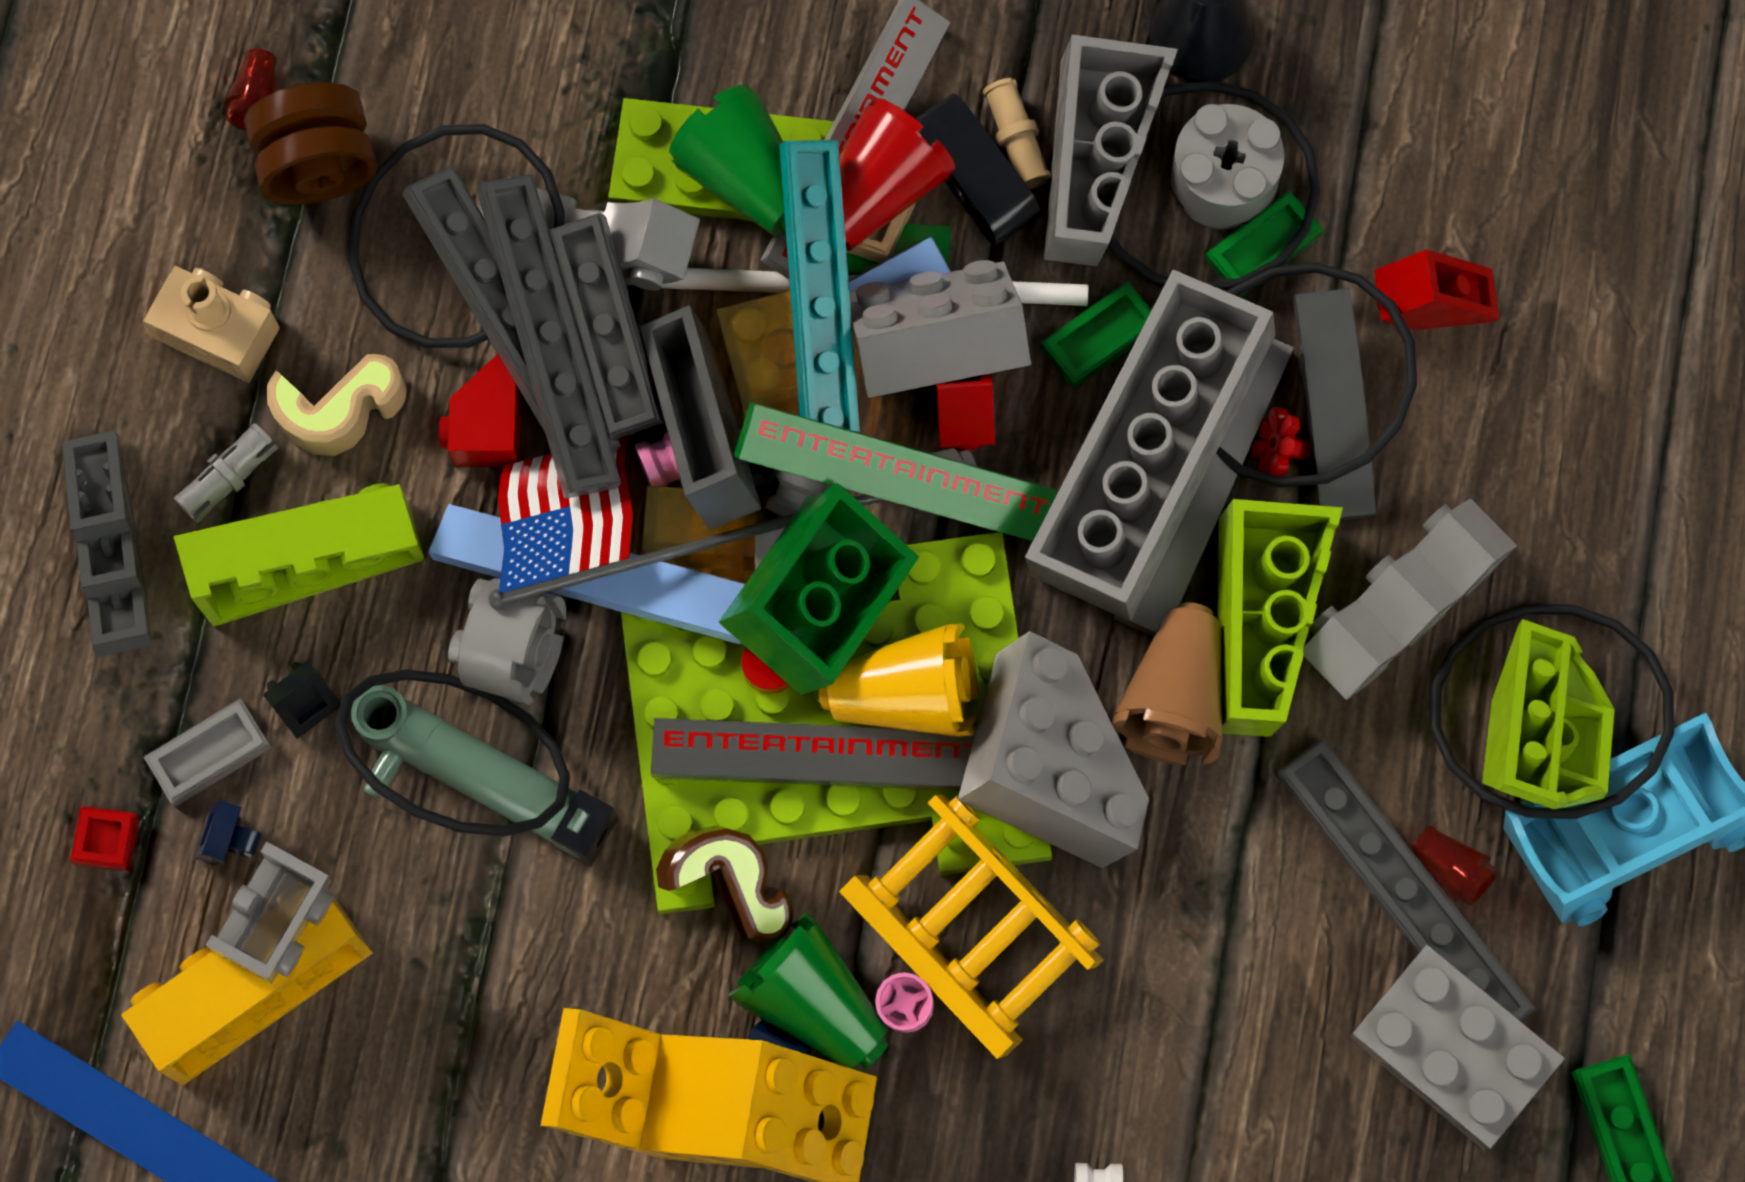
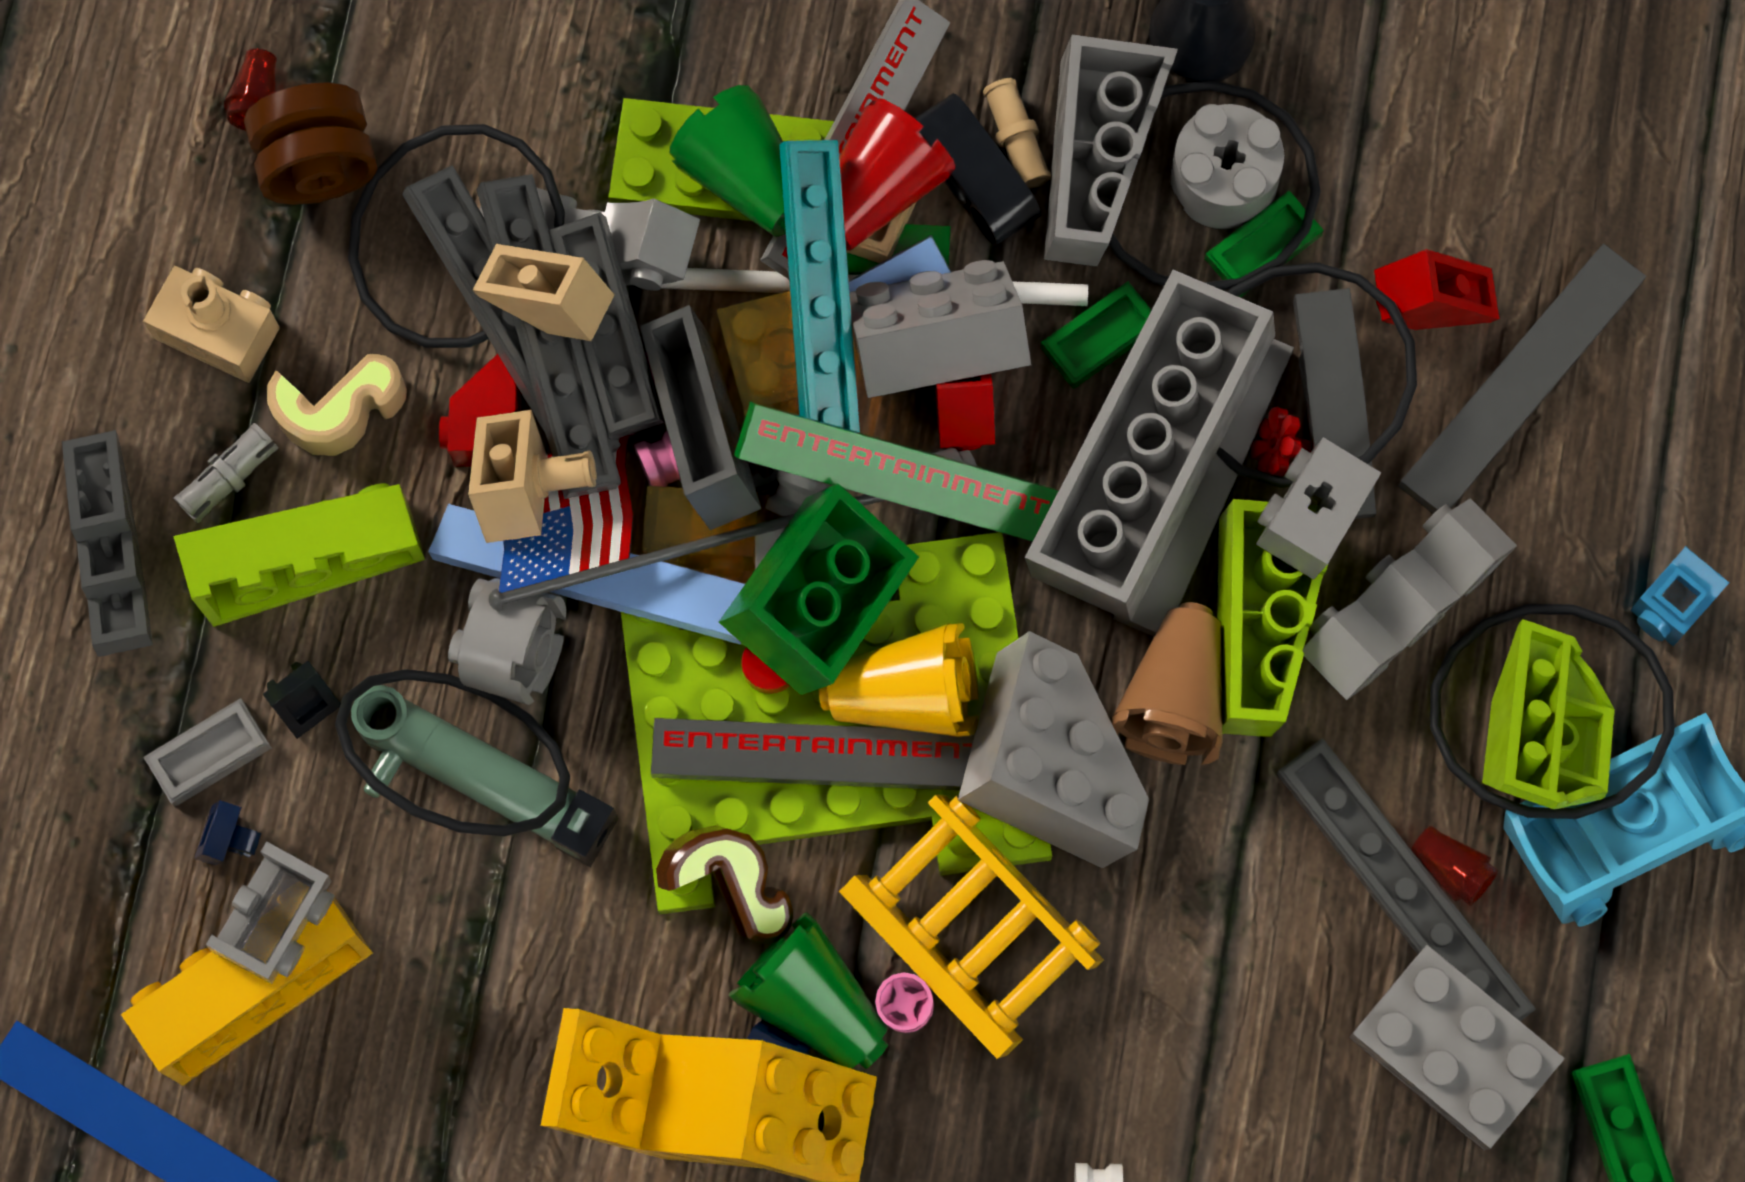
(105, 838): red tile -> none
(515, 475): none -> tan brick
(545, 290): none -> tan slope
(1338, 484): none -> light grey brick
(1522, 380): none -> dark grey tile
(1678, 597): none -> dark azure window

